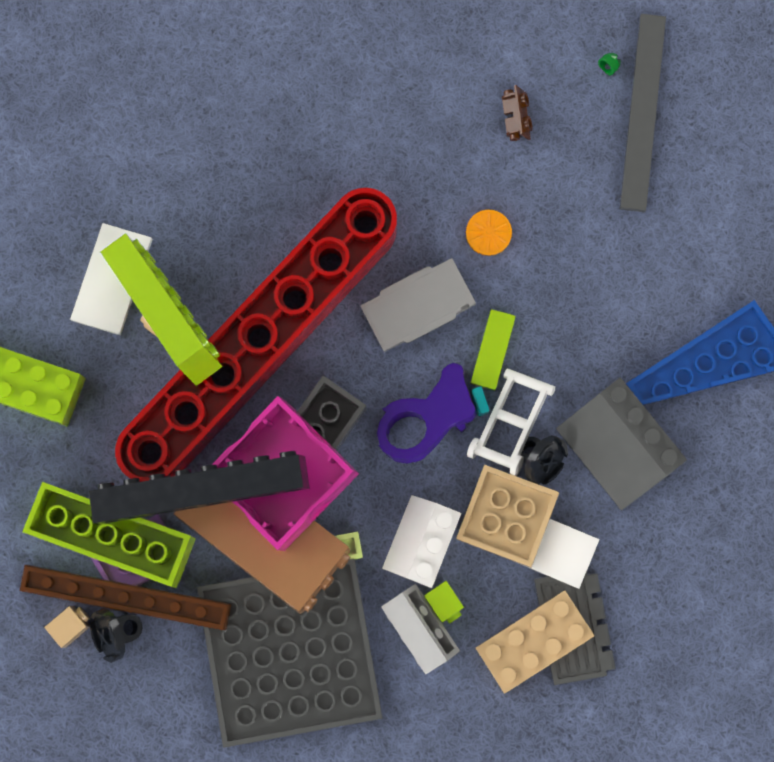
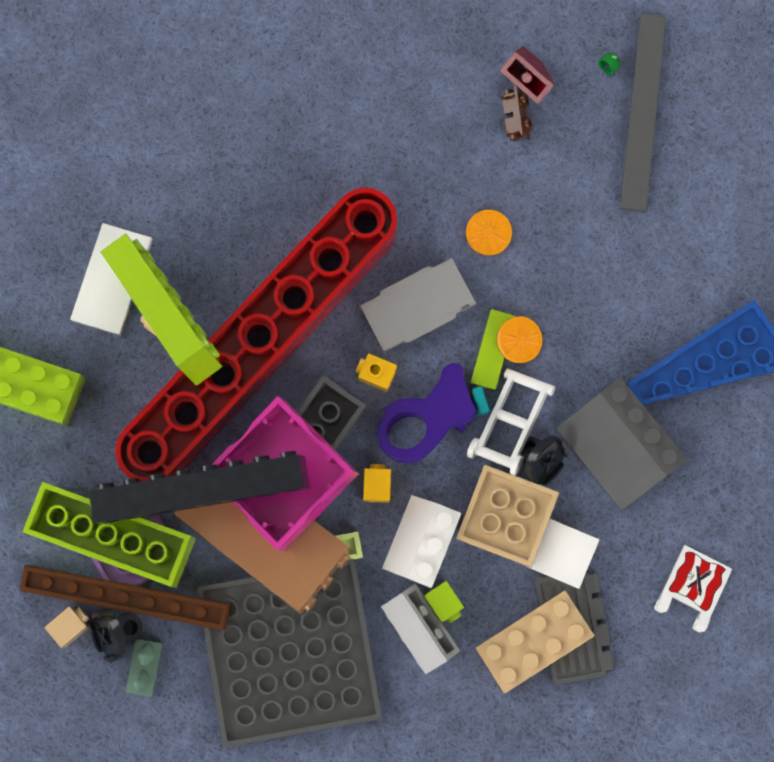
(144, 667): none -> sand green tile
(376, 372): none -> yellow brick
(377, 483): none -> yellow brick
(519, 339): none -> light orange wheel
(528, 74): none -> dark red slope
(695, 582): none -> flag

